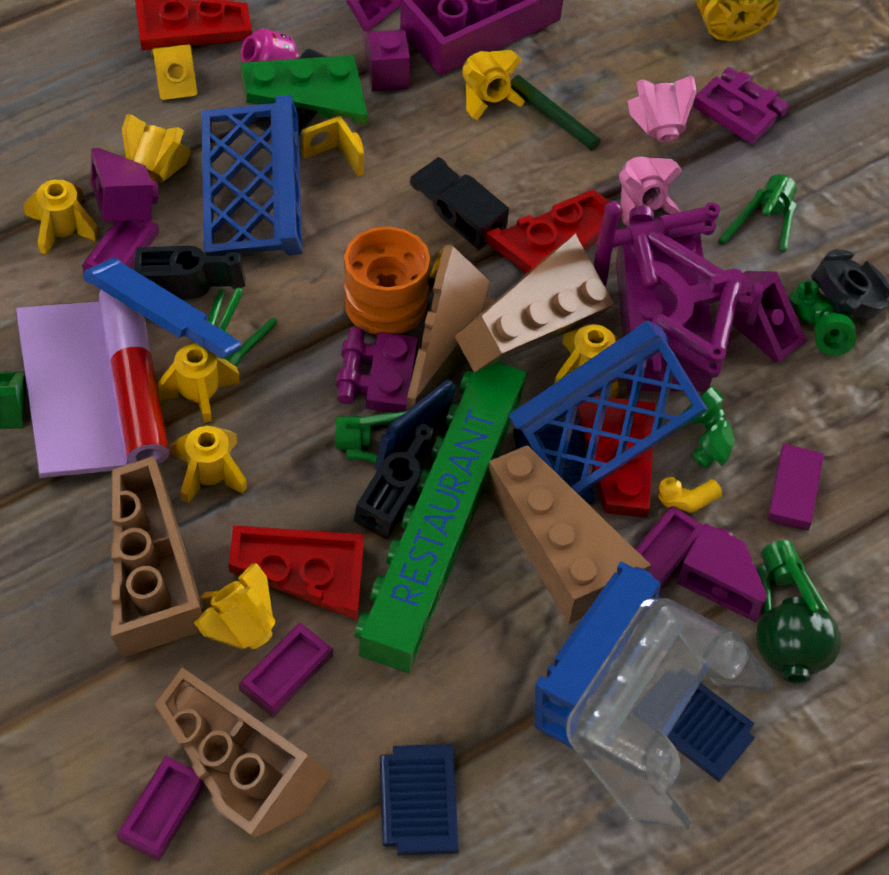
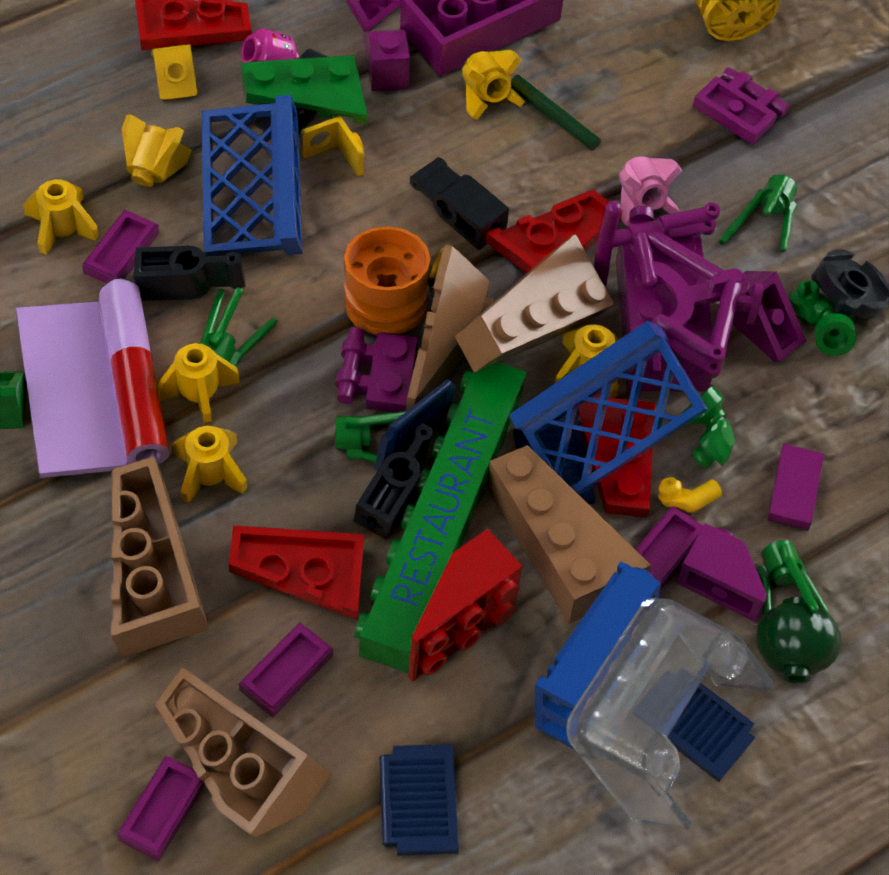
(121, 187): magenta slope -> none
(160, 306): blue piece -> none
(239, 612): yellow brick -> none
(472, 594): none -> red slope
(663, 107): bright pink brick -> none

